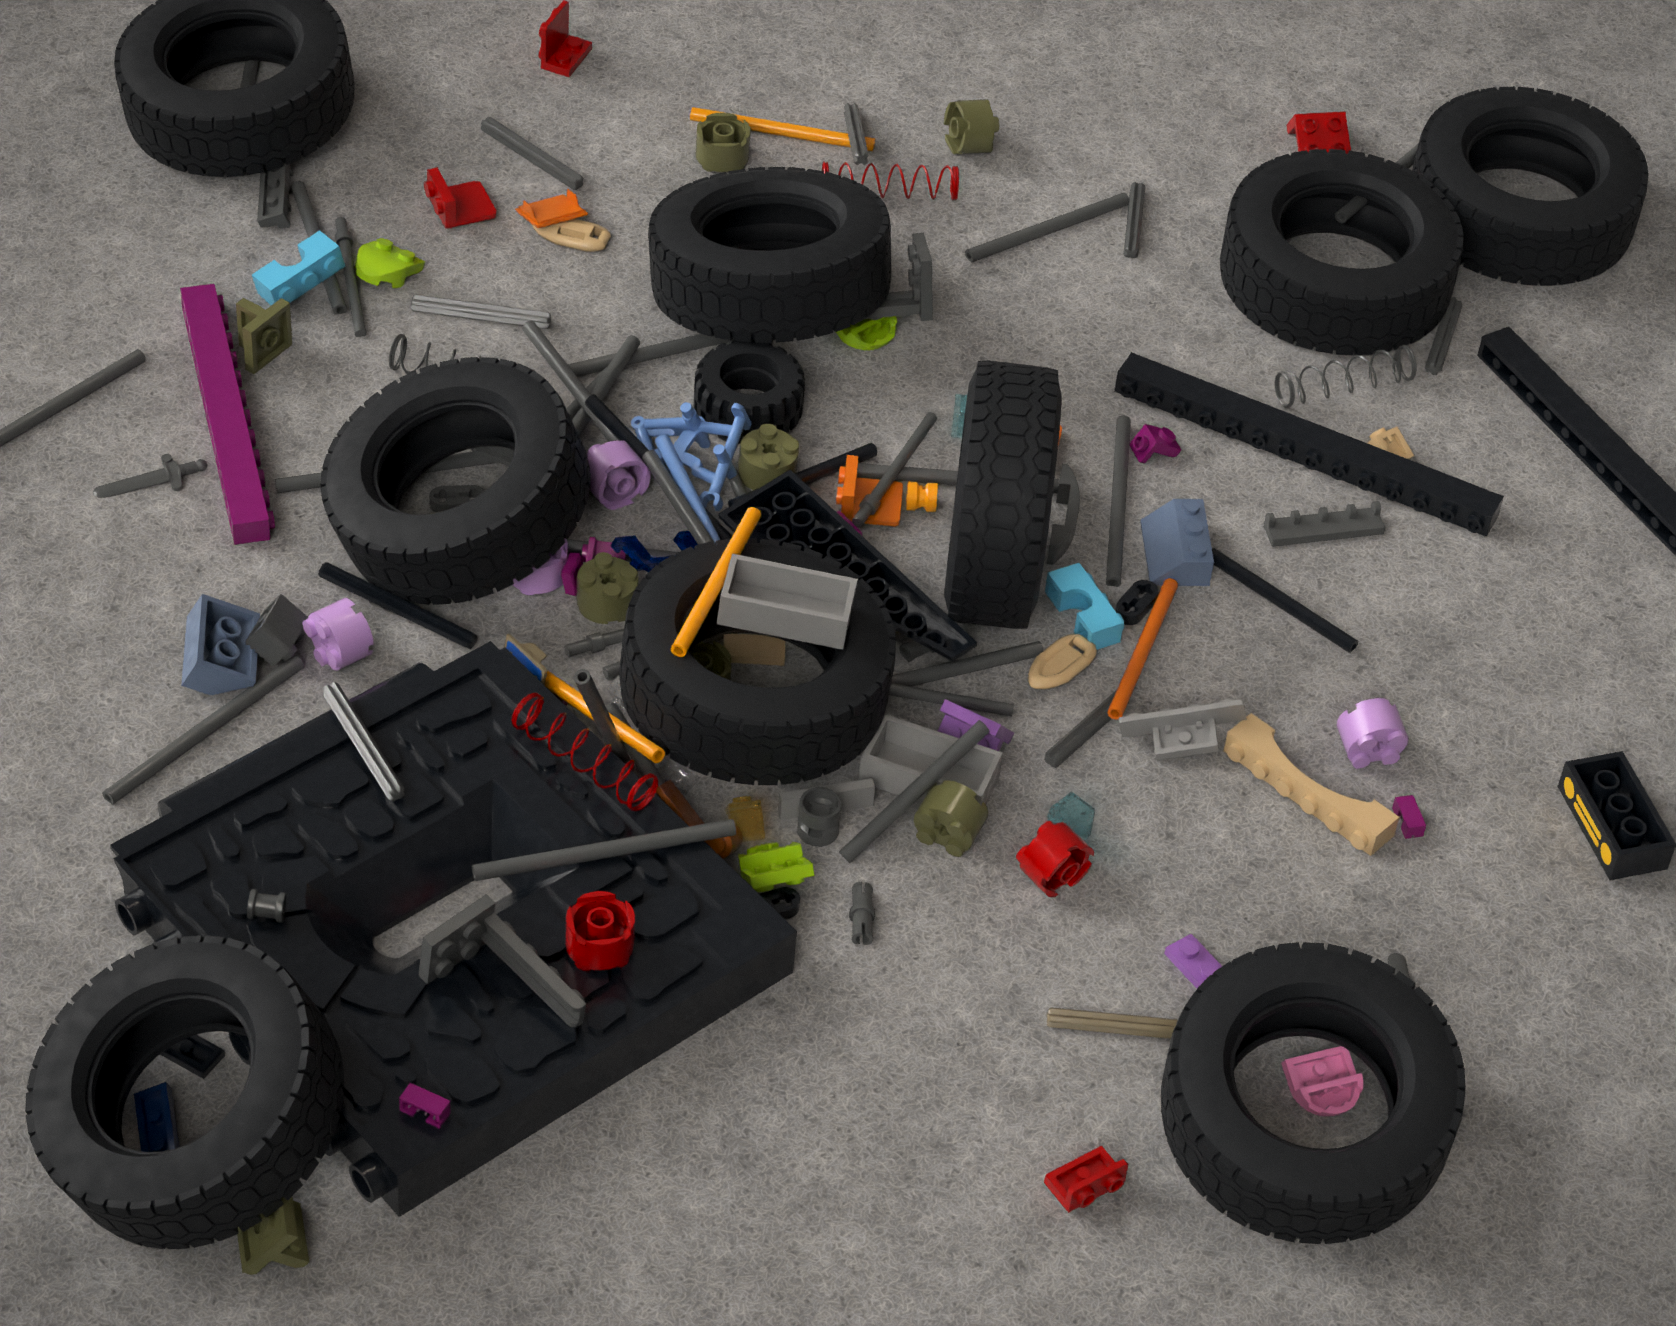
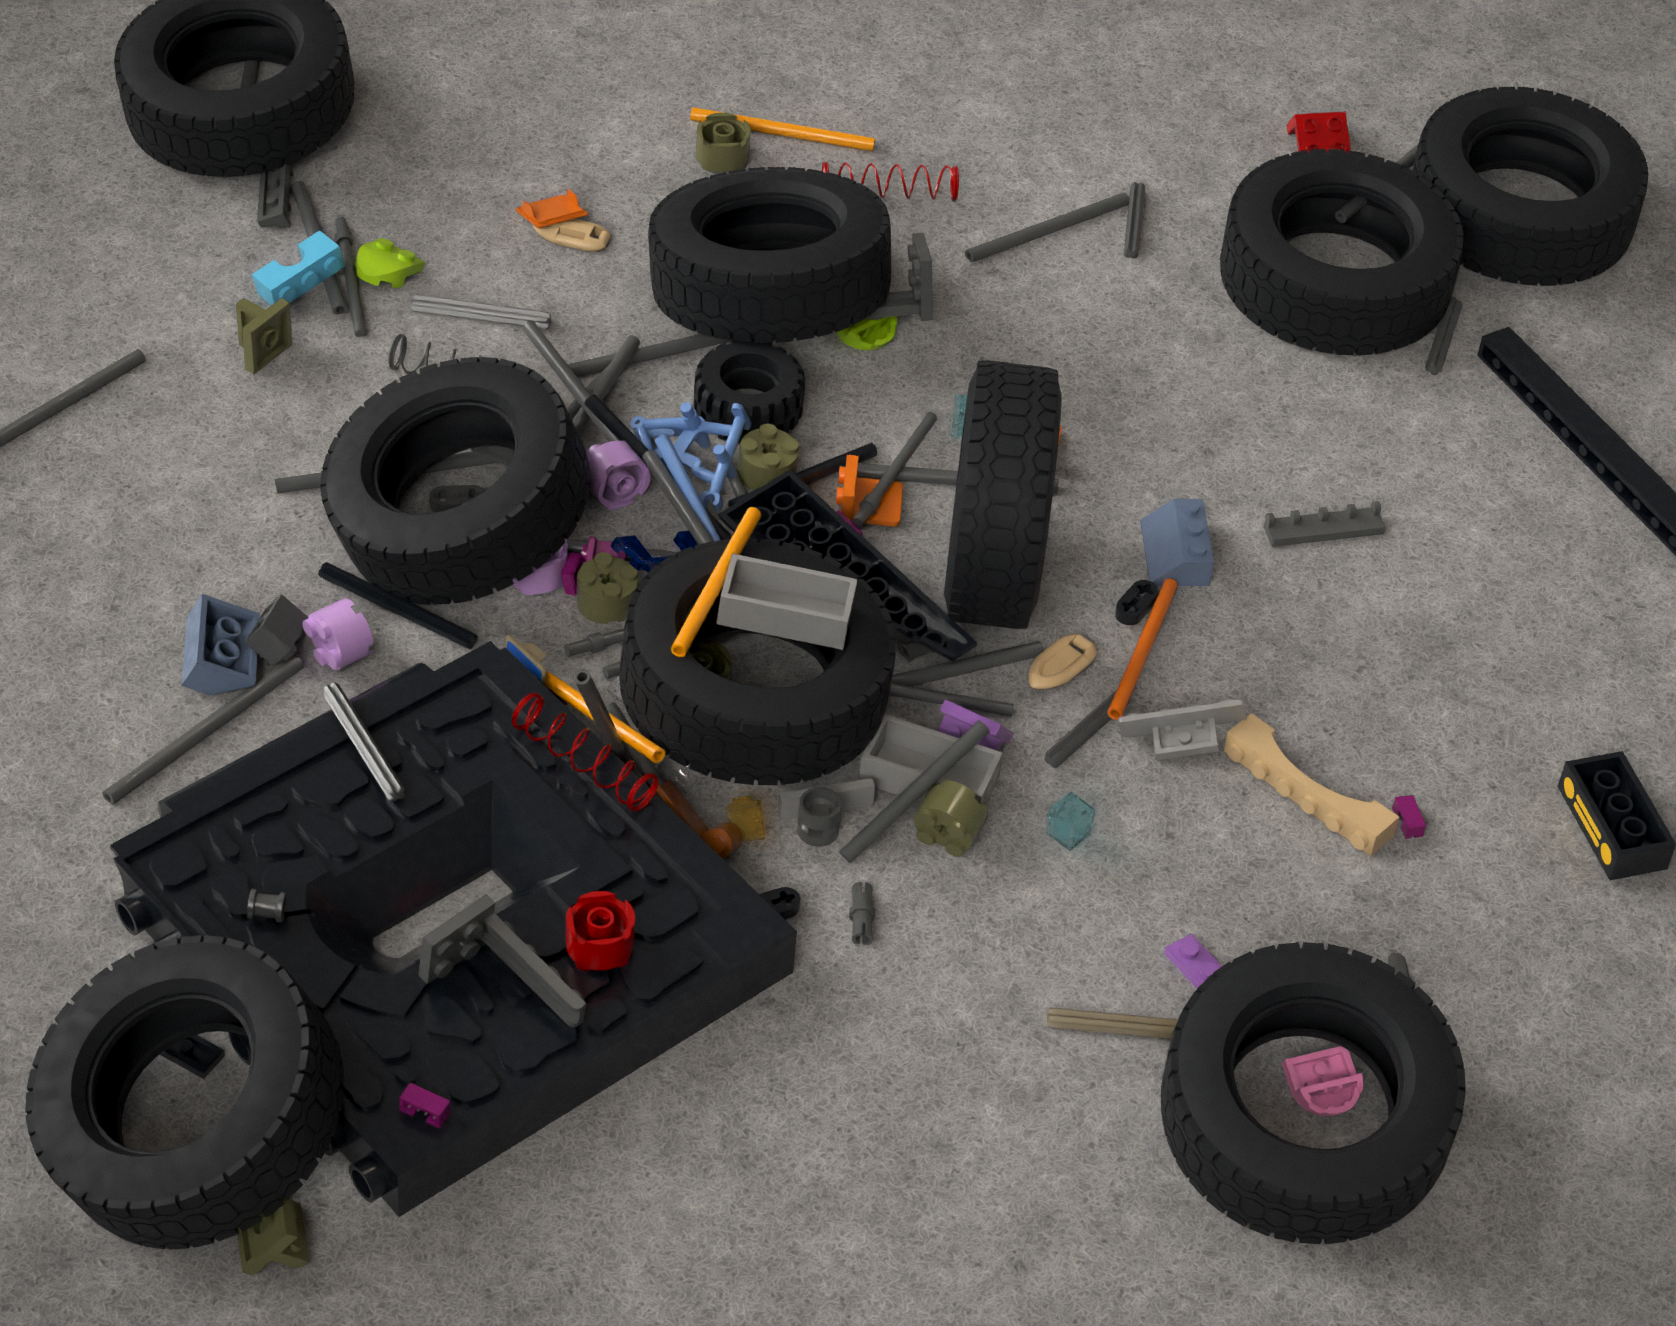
(156, 1119): dark blue plate -> none
(171, 472): dark grey sword -> none
(225, 415): magenta brick -> none
(458, 203): red bracket -> none
(532, 153): dark grey axle -> none
(558, 49): red bracket -> none
(603, 850): dark grey piece -> none
(755, 649): tan tile -> none
(771, 865): lime slope -> none
(856, 134): dark grey axle -> none
(920, 496): light orange wheel -> none
(970, 126): olive brick -> none
(1055, 857): red brick -> none
(1063, 535): dark grey slope -> none
(1075, 589): medium azure arch -> none
(1086, 1179): red bracket -> none
(1118, 501): dark grey piece -> none
(1154, 439): magenta bracket -> none
(1284, 601): black piece -> none
(1309, 444): black brick -> none
(1372, 733): lavender brick -> none
(1391, 441): tan bracket -> none
(1396, 362): dark grey piece -> none

